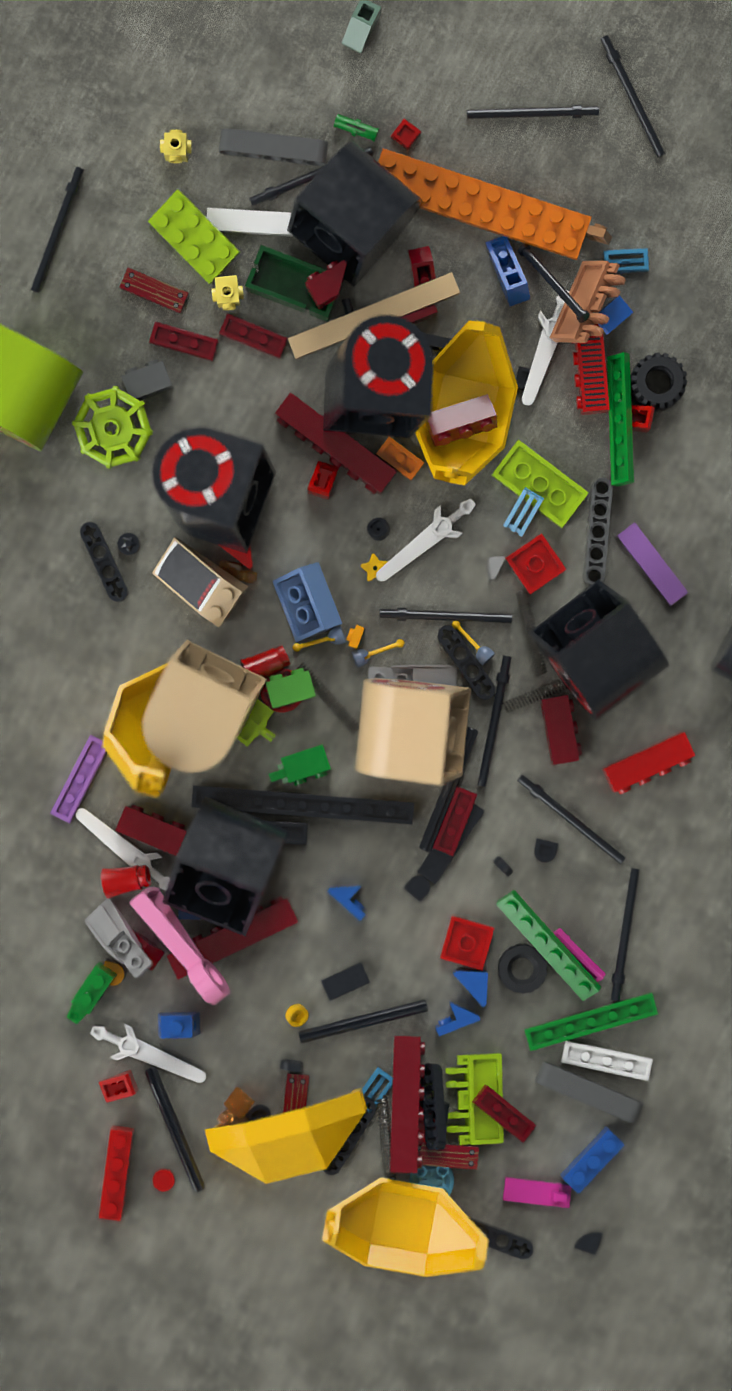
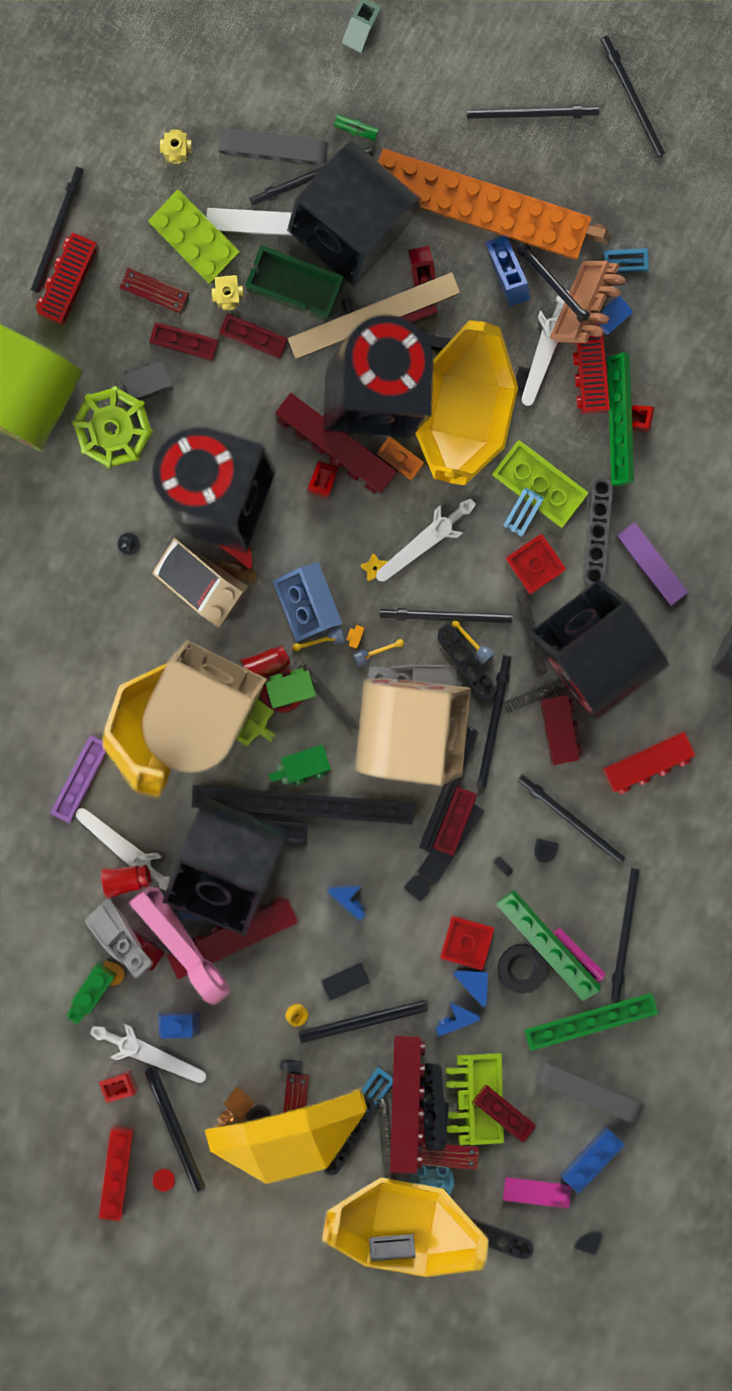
(67, 279): none -> red brick
(101, 563): black beam -> none
(152, 829): dark red brick -> none
(327, 285): dark red slope -> none
(378, 529): black tile -> none
(392, 1247): none -> tile
(406, 134): red tile -> none
(462, 420): brick -> none
(493, 566): light grey slope -> none
(607, 1060): white tile -> none
(671, 369): black tyre -> none

